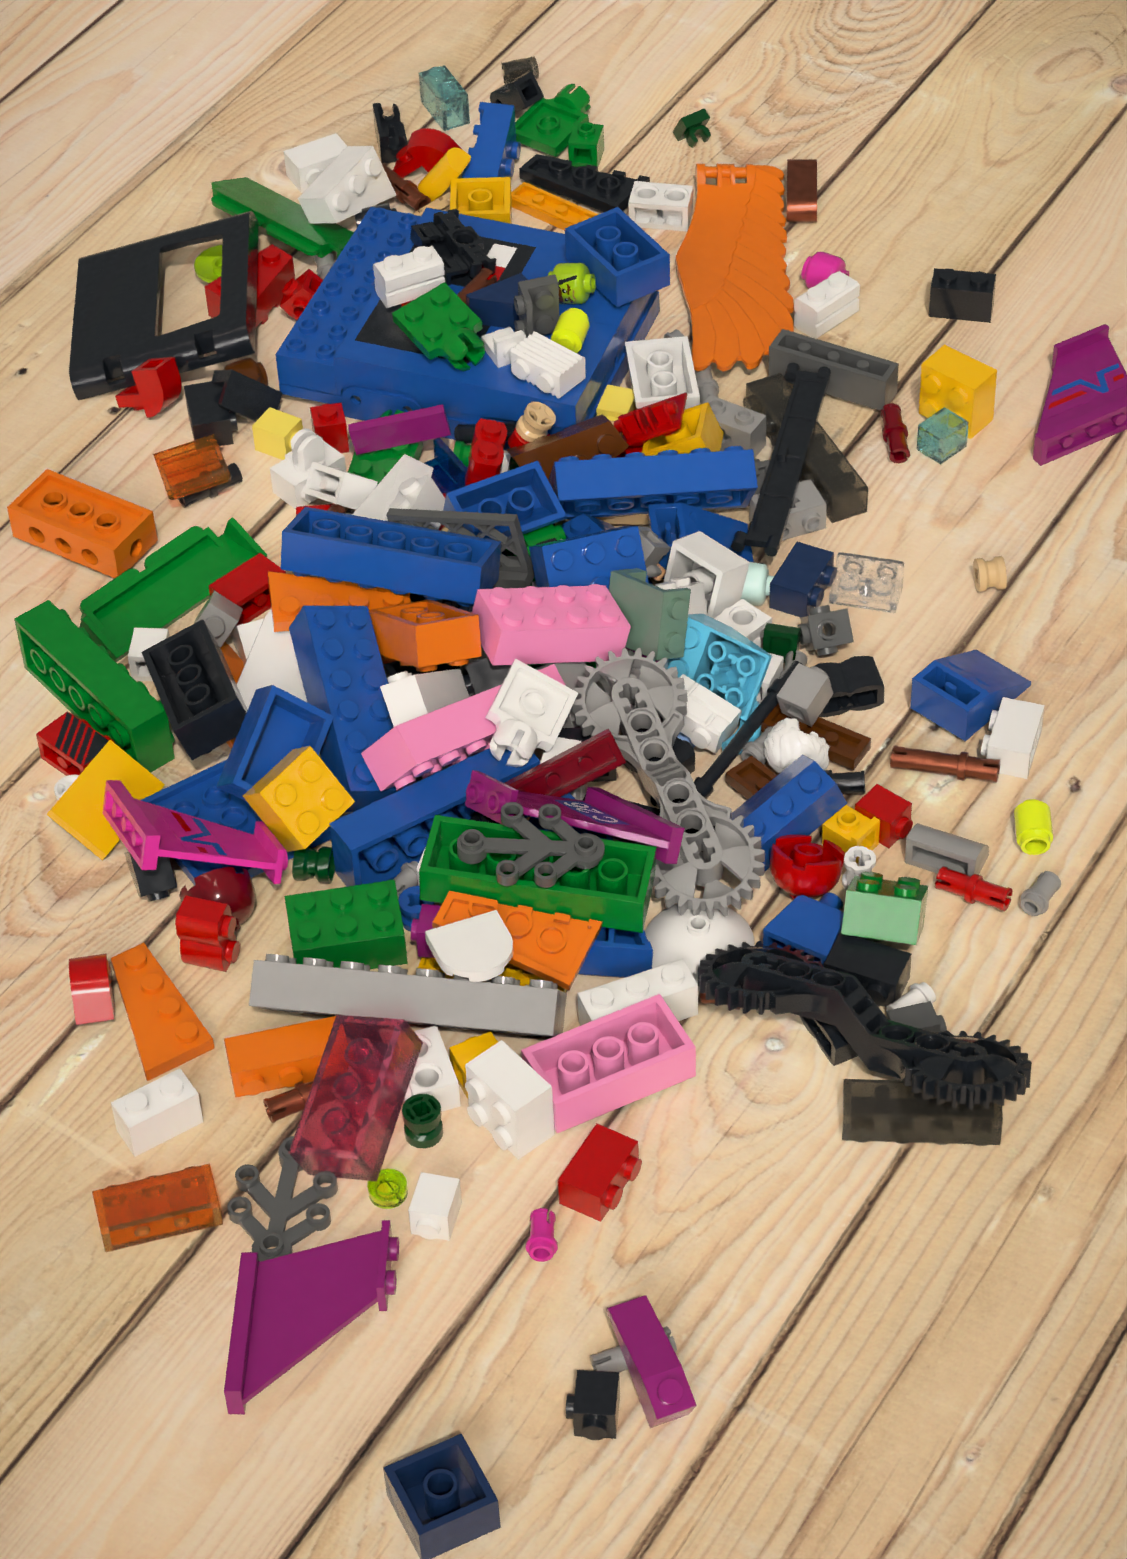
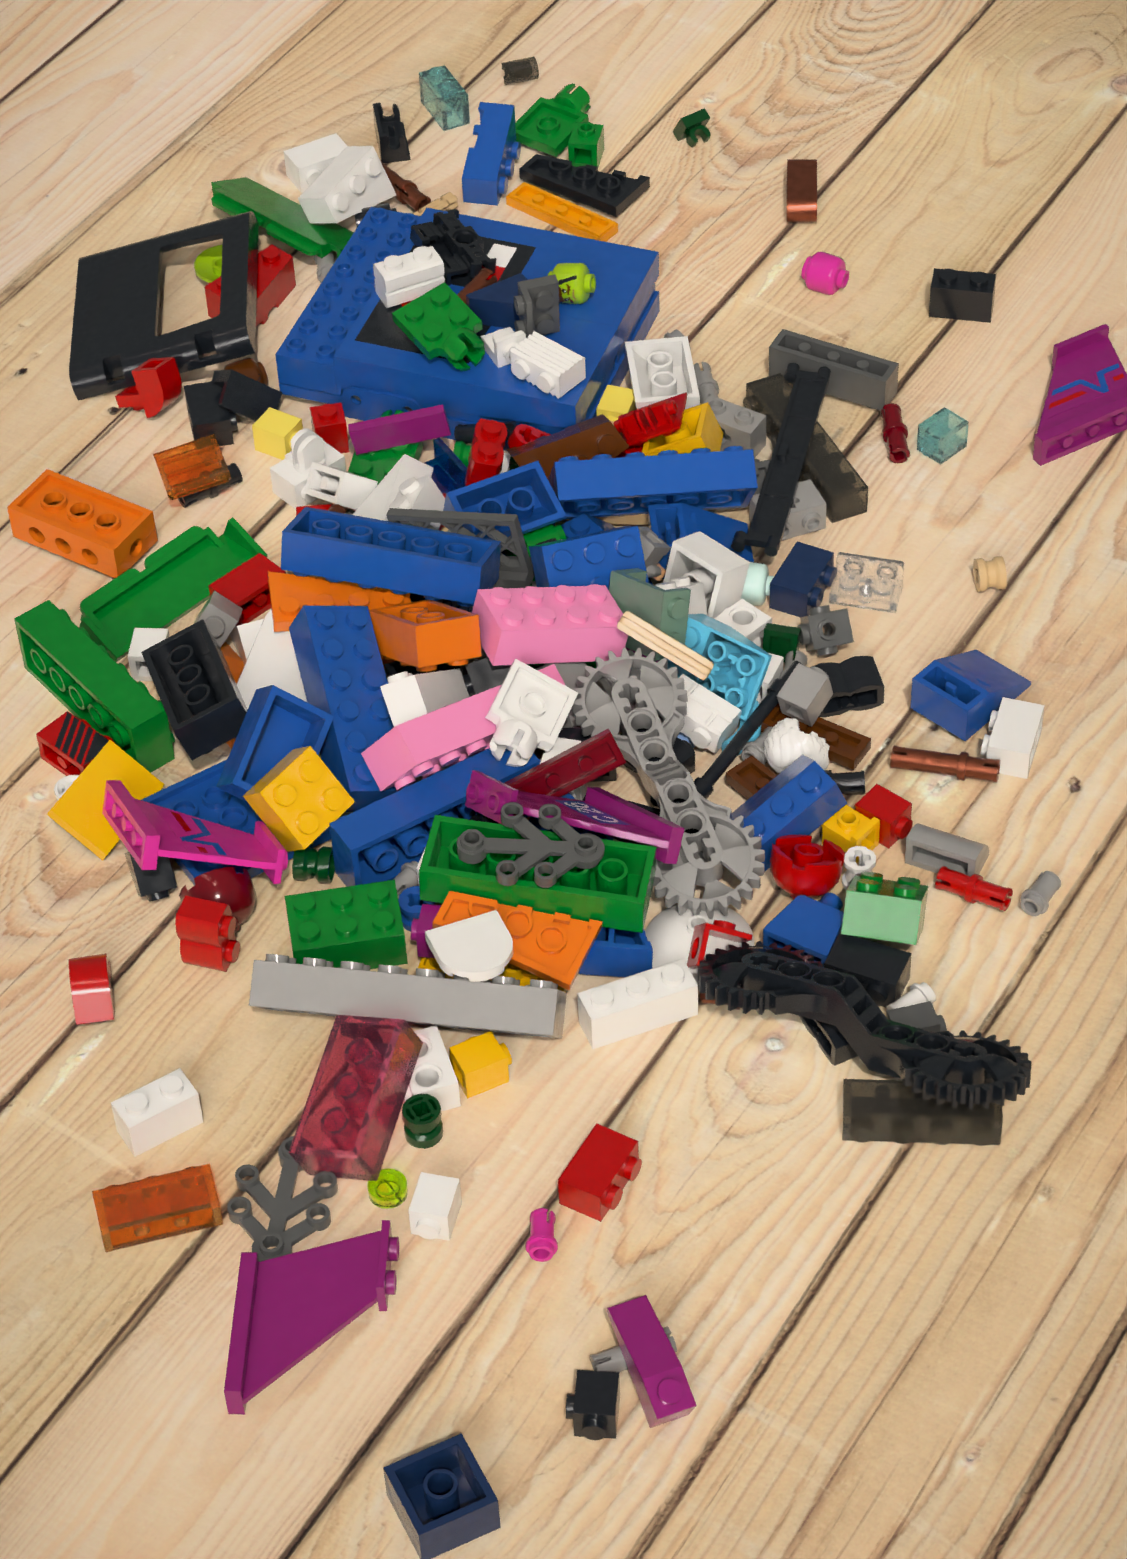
(159, 1016): orange wing -> none
(277, 1056): orange brick -> none
(287, 1102): copper pin -> none
(299, 293): red brick -> none
(424, 150): red brick -> none
(440, 176): yellow brick -> none
(483, 197): yellow brick -> none
(509, 1100): white brick -> none
(520, 92): black leg -> none
(535, 422): tan wheel -> none
(571, 329): neon yellow brick -> none
(613, 1061): bright pink brick -> none
(619, 255): blue brick -> none
(661, 205): white brick -> none
(665, 645): none -> tan axle
(719, 929): none -> red bracket
(736, 266): orange animal -> none
(826, 304): white brick -> none
(959, 385): yellow brick -> none
(1033, 826): neon yellow brick -> none

